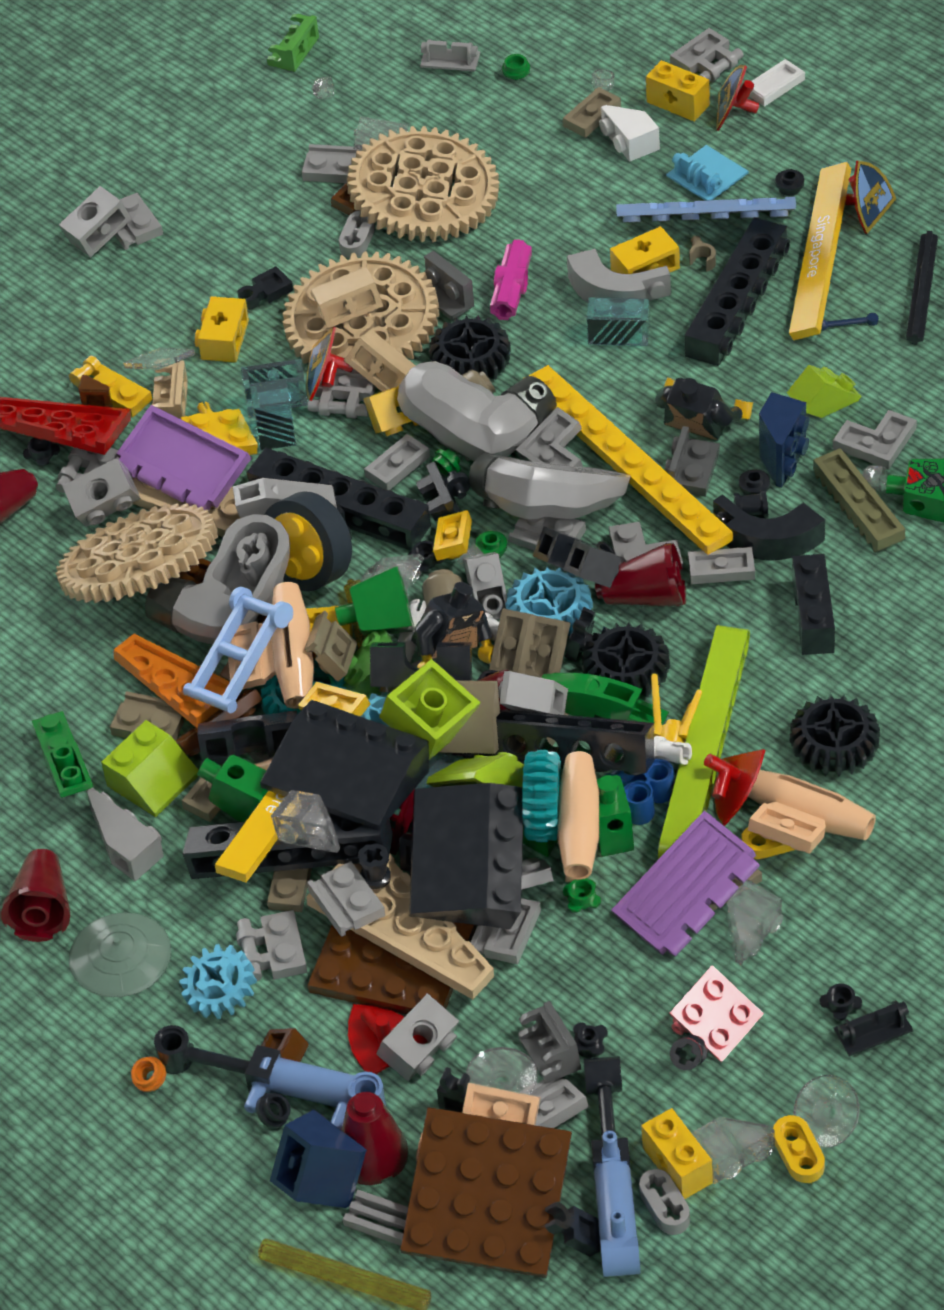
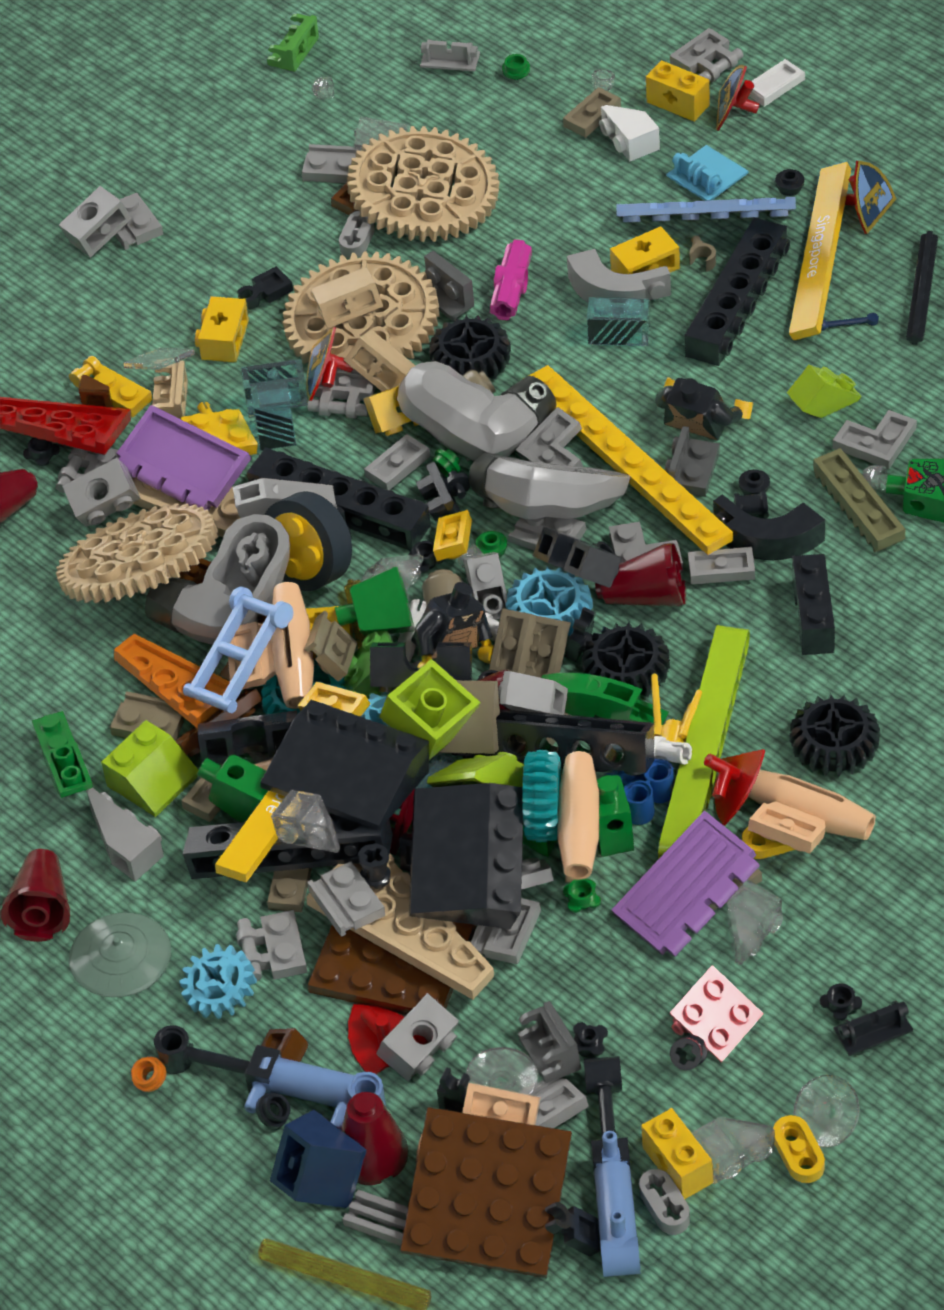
(782, 436): dark blue slope -> none

